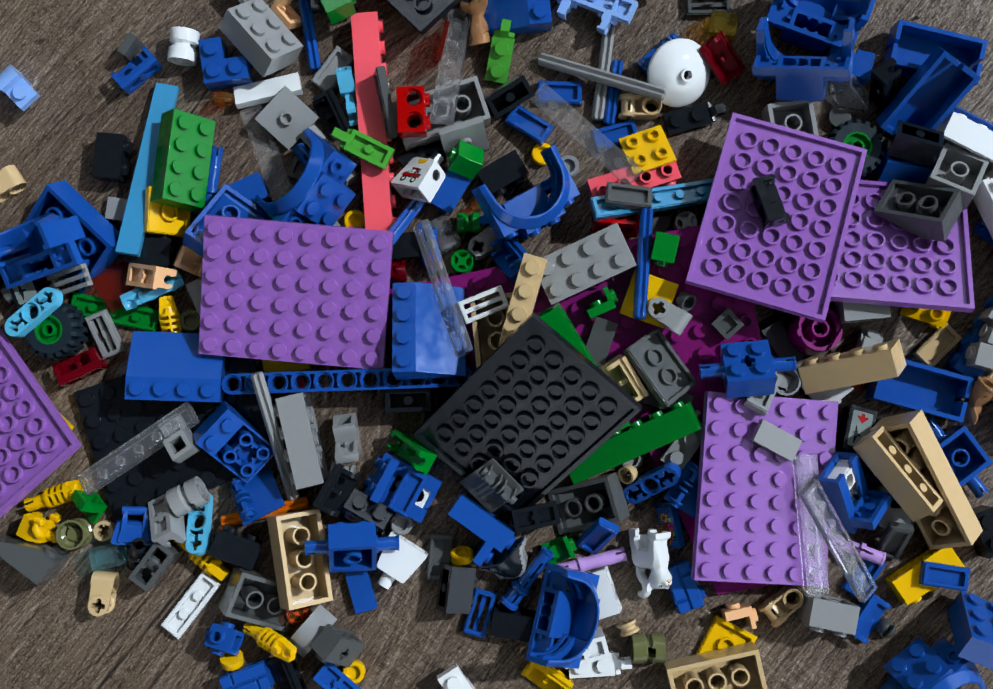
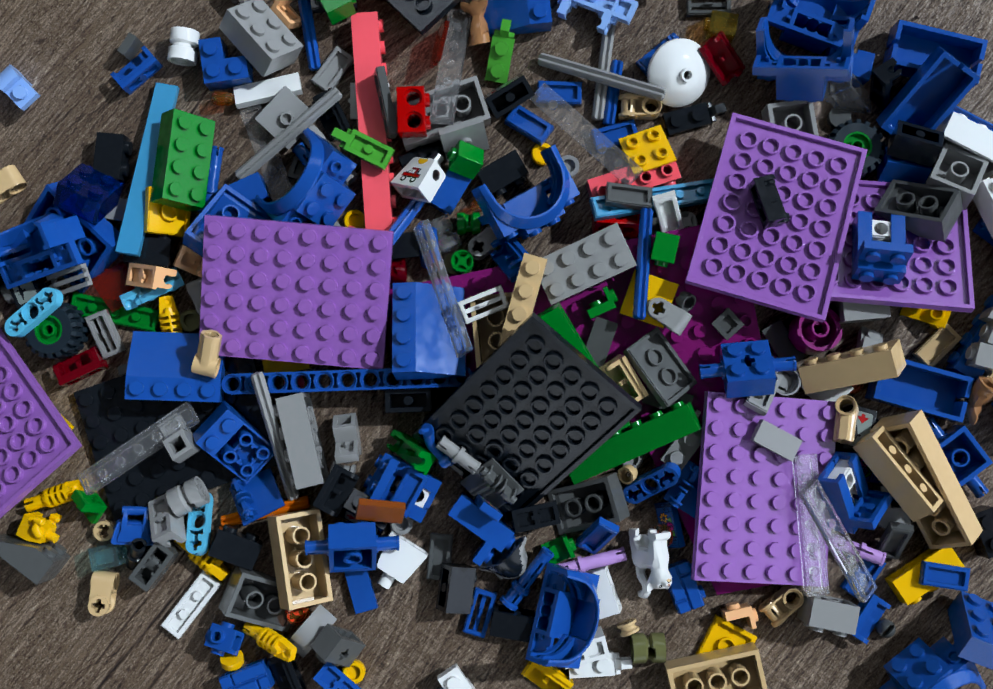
(70, 534): olive wheel -> none
(88, 193): none -> clear blue brick
(207, 360): none -> tan piece
(289, 133): none -> light grey axle
(347, 90): medium azure piece -> none
(380, 510): none -> dark orange tile
(429, 438): none -> blue piece
(458, 455): none -> light grey pin
(461, 555): yellow tile -> none
(488, 508): none -> blue tile
(668, 211): none -> white tile
(845, 421): none -> tan piece
(880, 255): none -> blue brick

